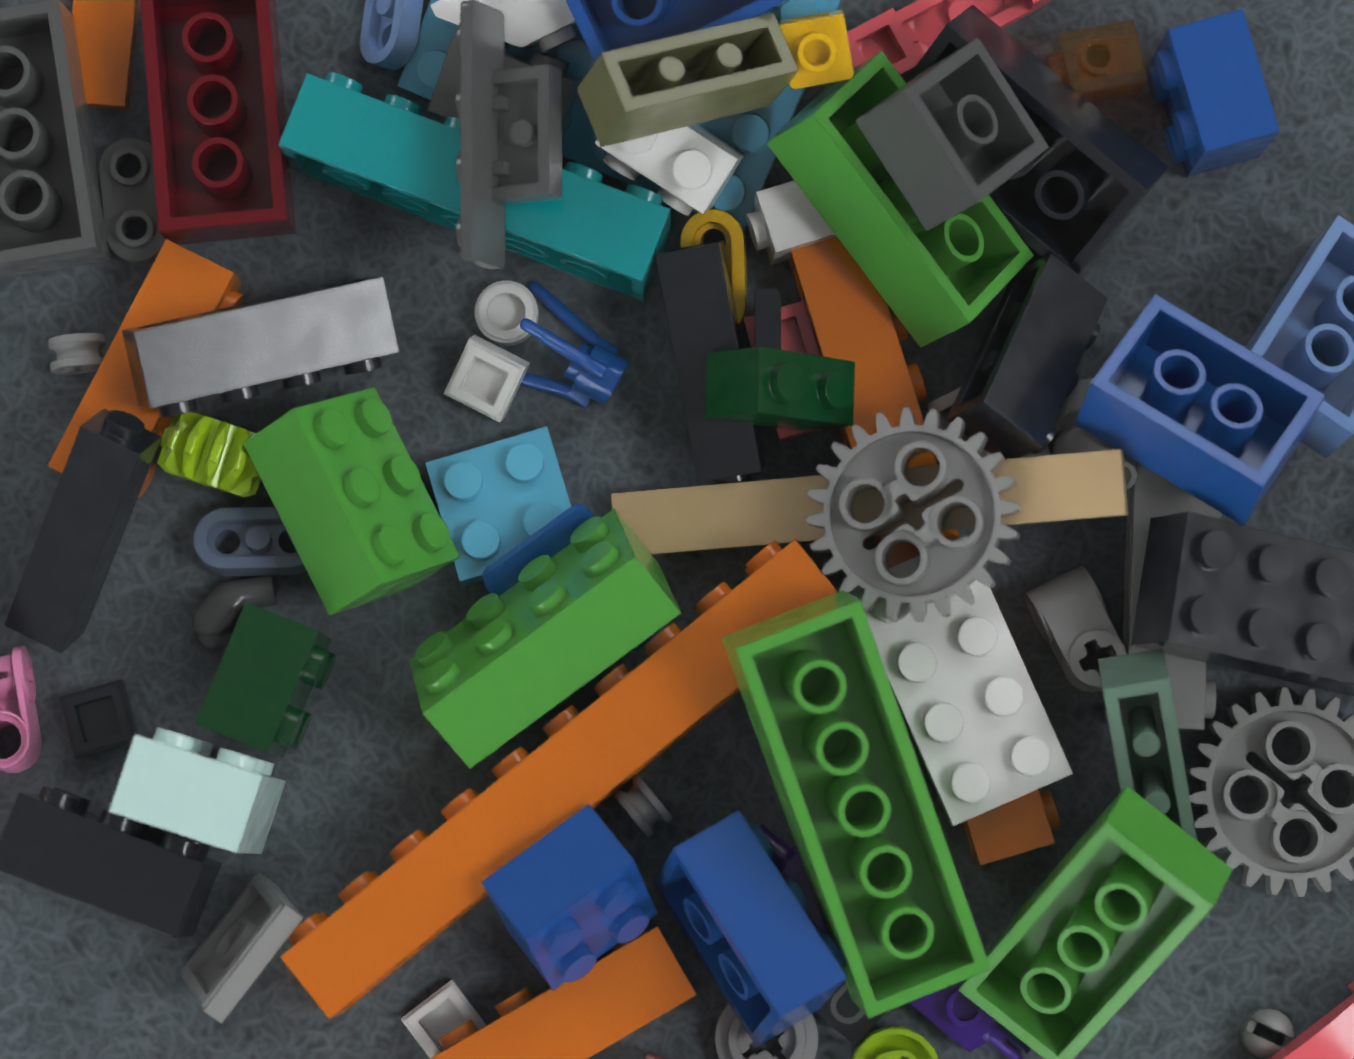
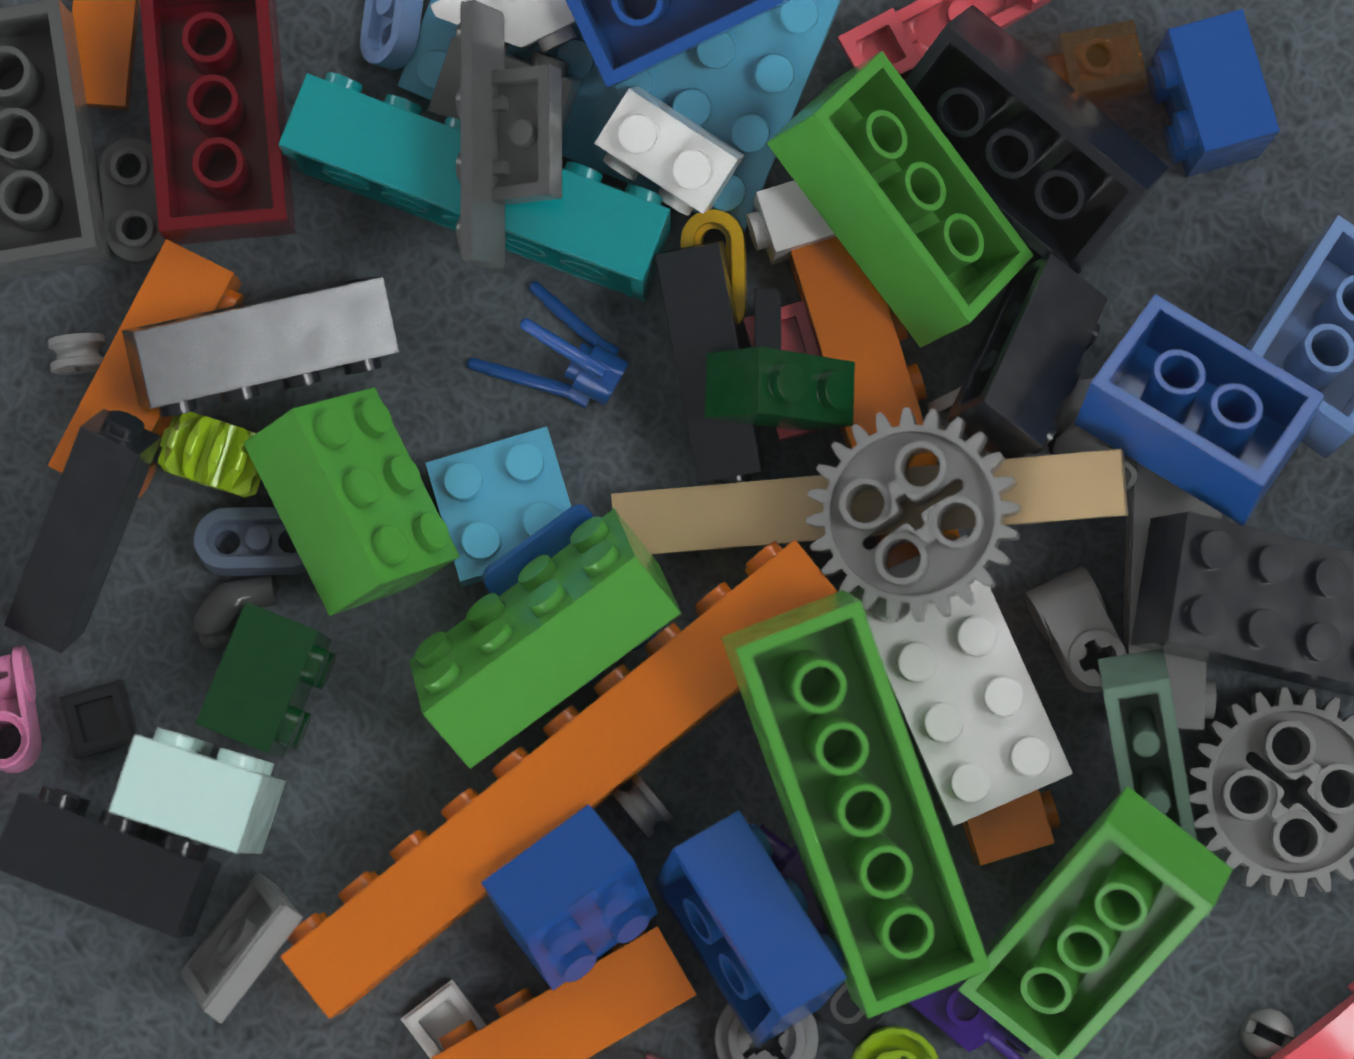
(486, 378): white tile -> none
(501, 310): white tile -> none
(686, 79): olive brick -> none
(818, 48): yellow bracket -> none
(952, 134): dark grey brick -> none

